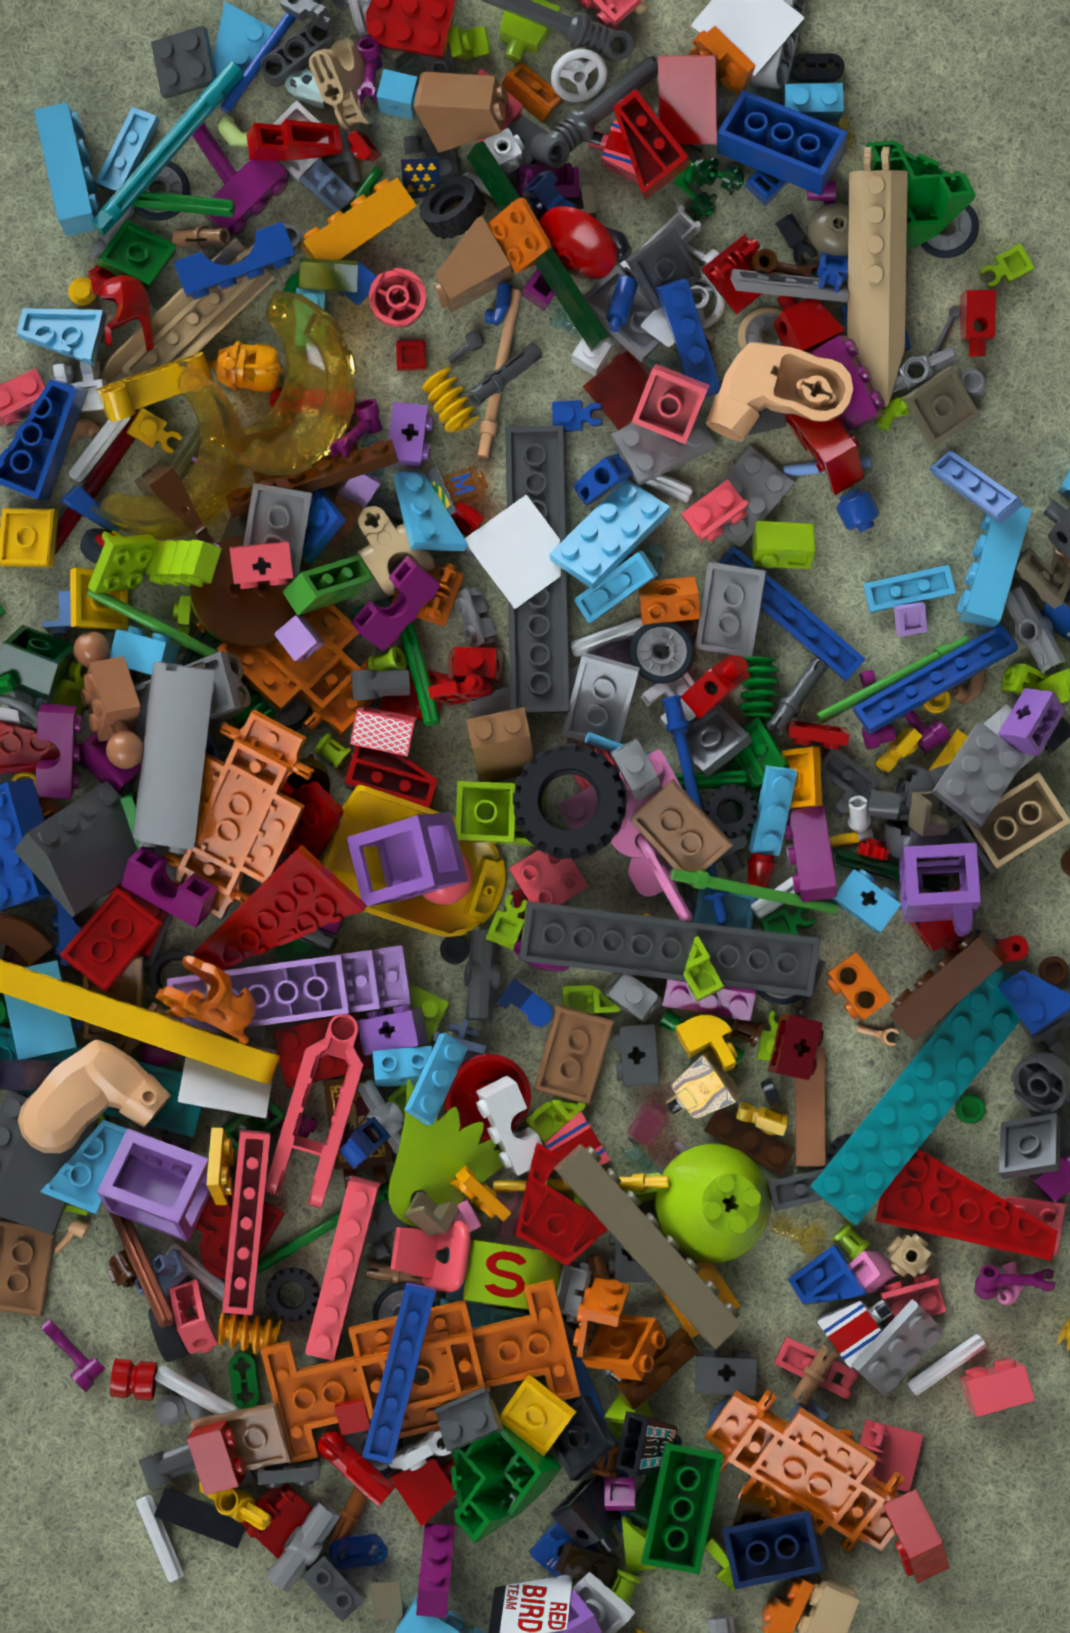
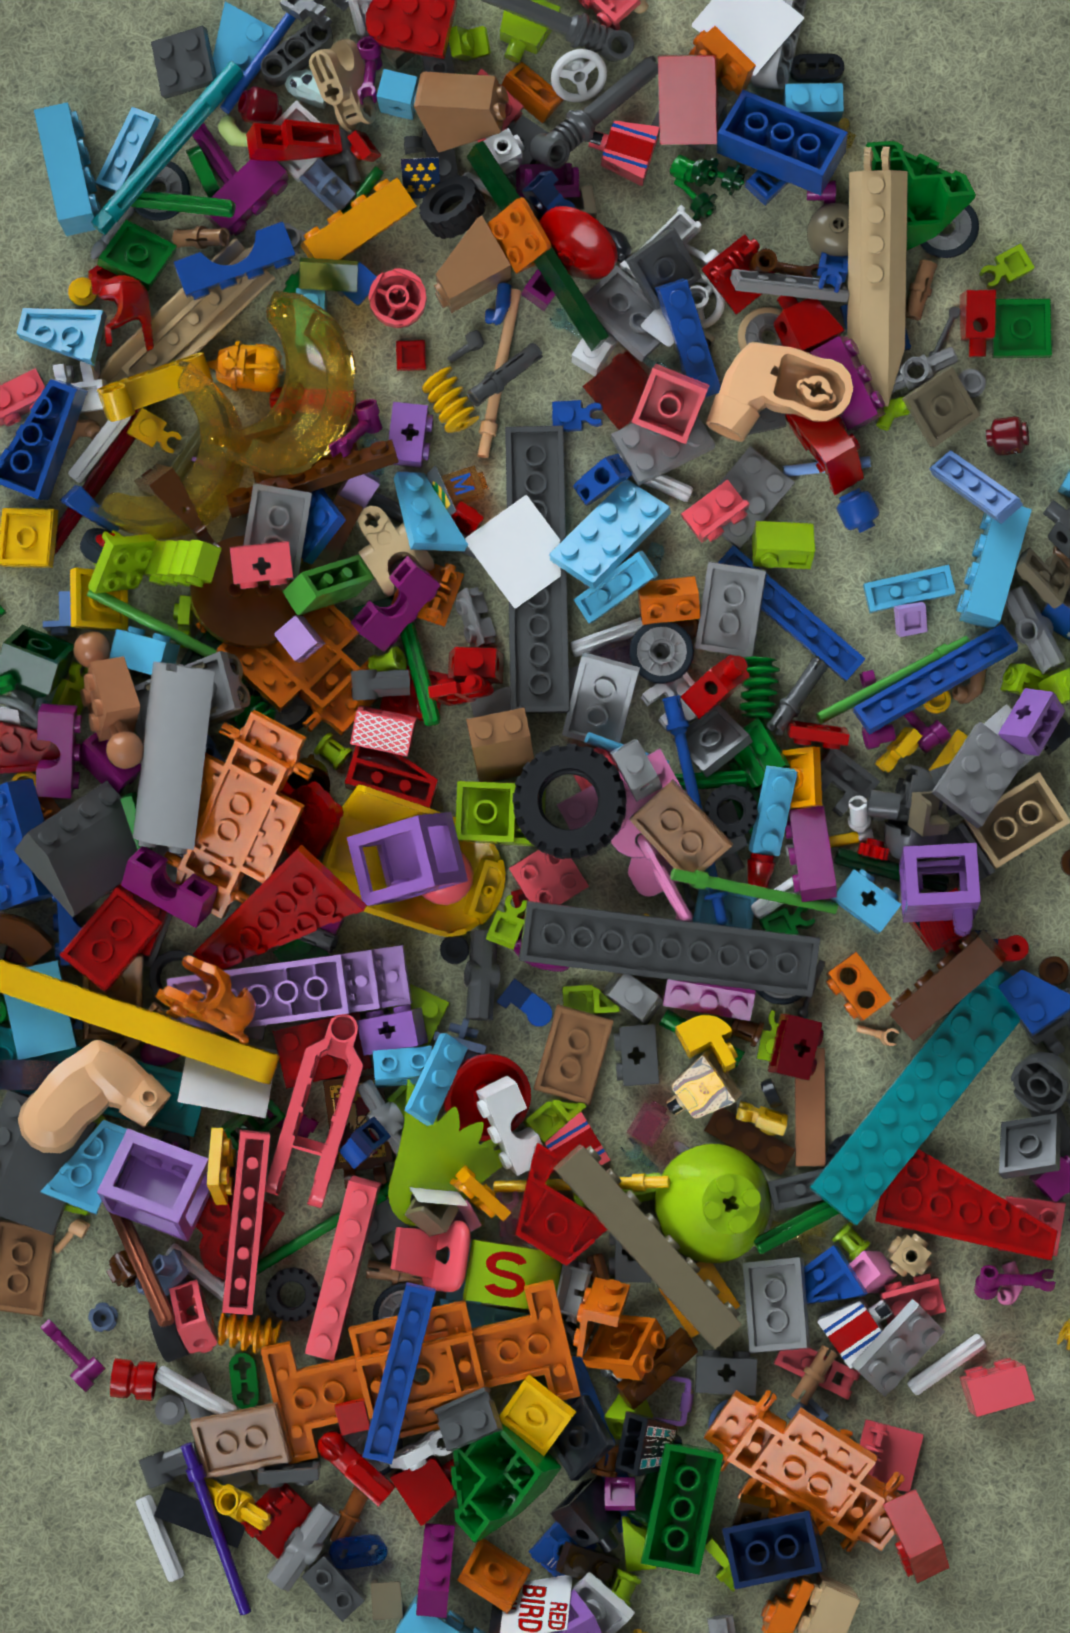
(95, 1317): none -> sand blue plate
(196, 1475): none -> dark purple bar
(203, 170): none -> green beam
(216, 1457): brick -> none
(259, 106): none -> dark red head
(438, 1196): none -> white sticker
(494, 1575): none -> orange tile
(621, 302): blue cylinder -> none
(650, 145): red wedge -> none
(686, 1402): none -> medium lavender piece
(700, 972): lime slope -> none
(776, 1305): none -> light grey plate
(794, 1227): none -> green axle
(795, 238): black bar -> none
(920, 289): none -> medium nougat pin
(969, 1109): green tile -> none
(1008, 435): none -> dark red head
(1022, 329): none -> green plate

